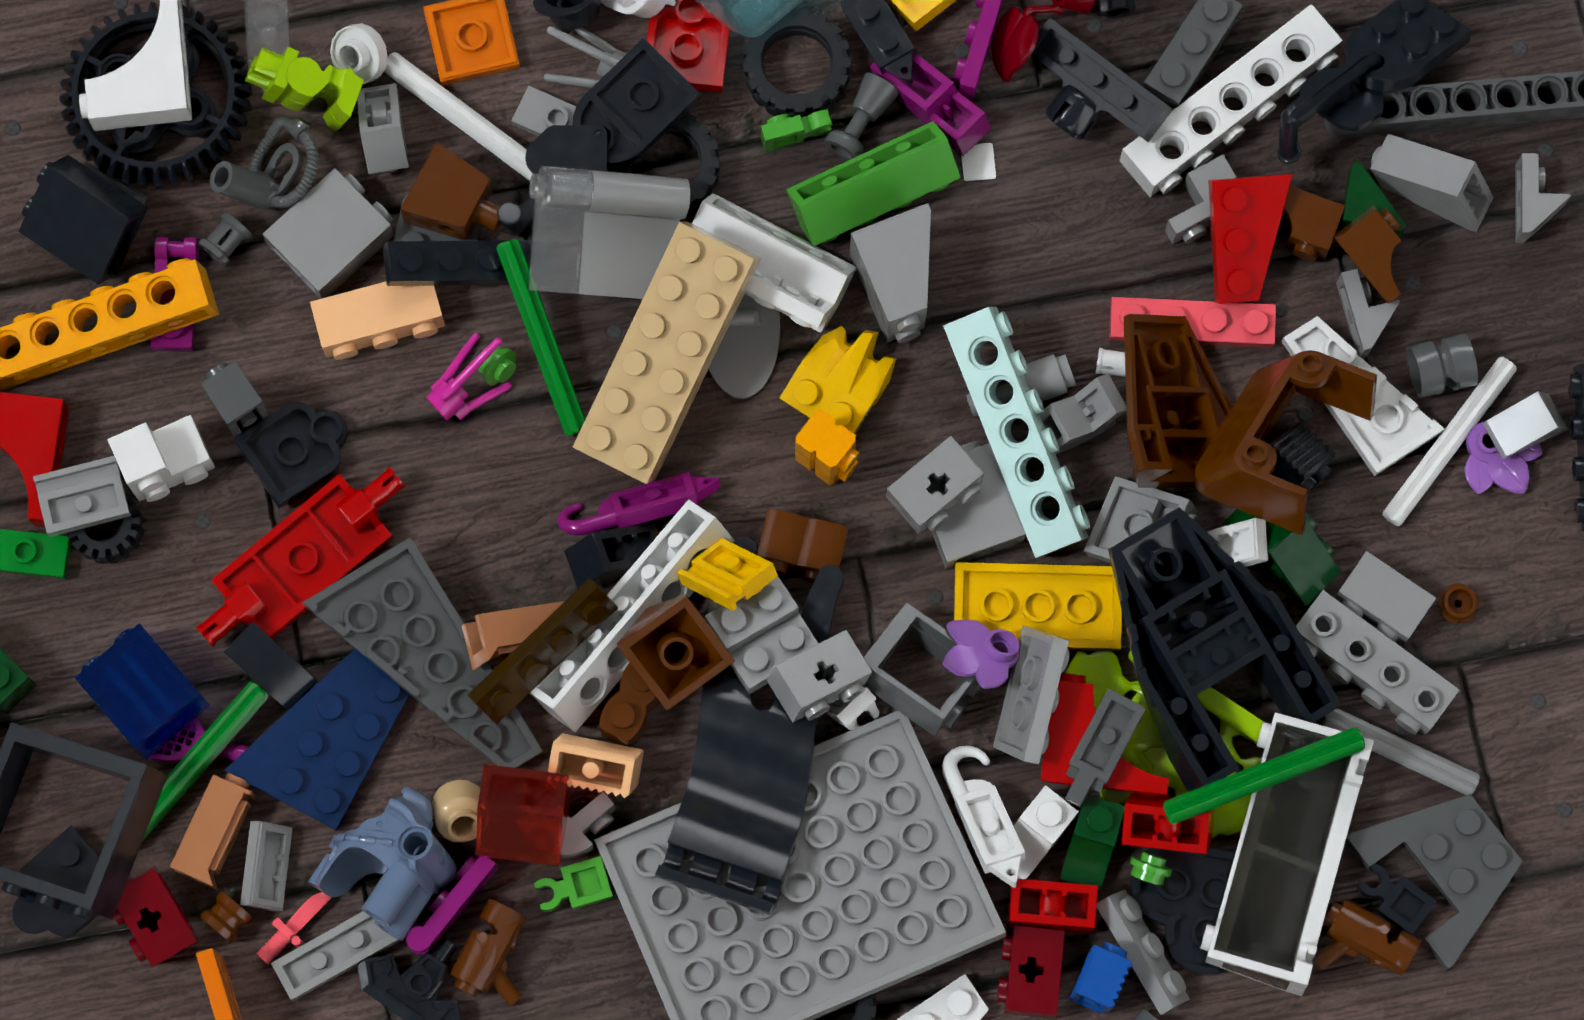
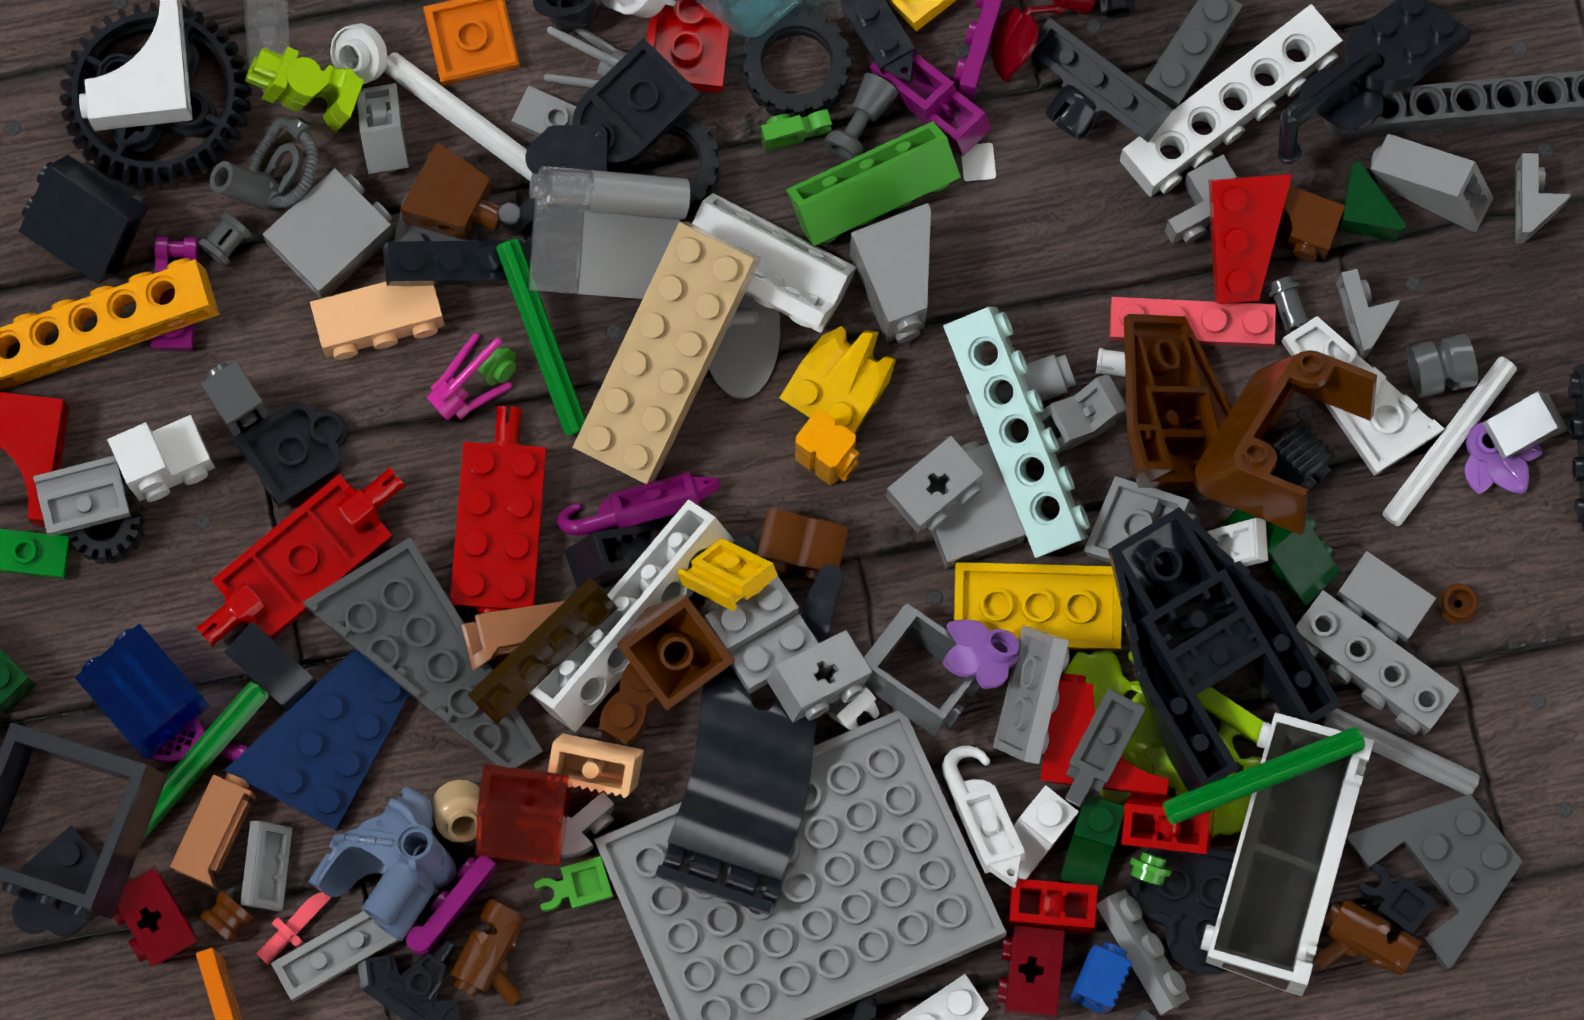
(498, 520): none -> red plate
(1288, 302): none -> dark grey pin
(1370, 245): reddish brown arch -> none

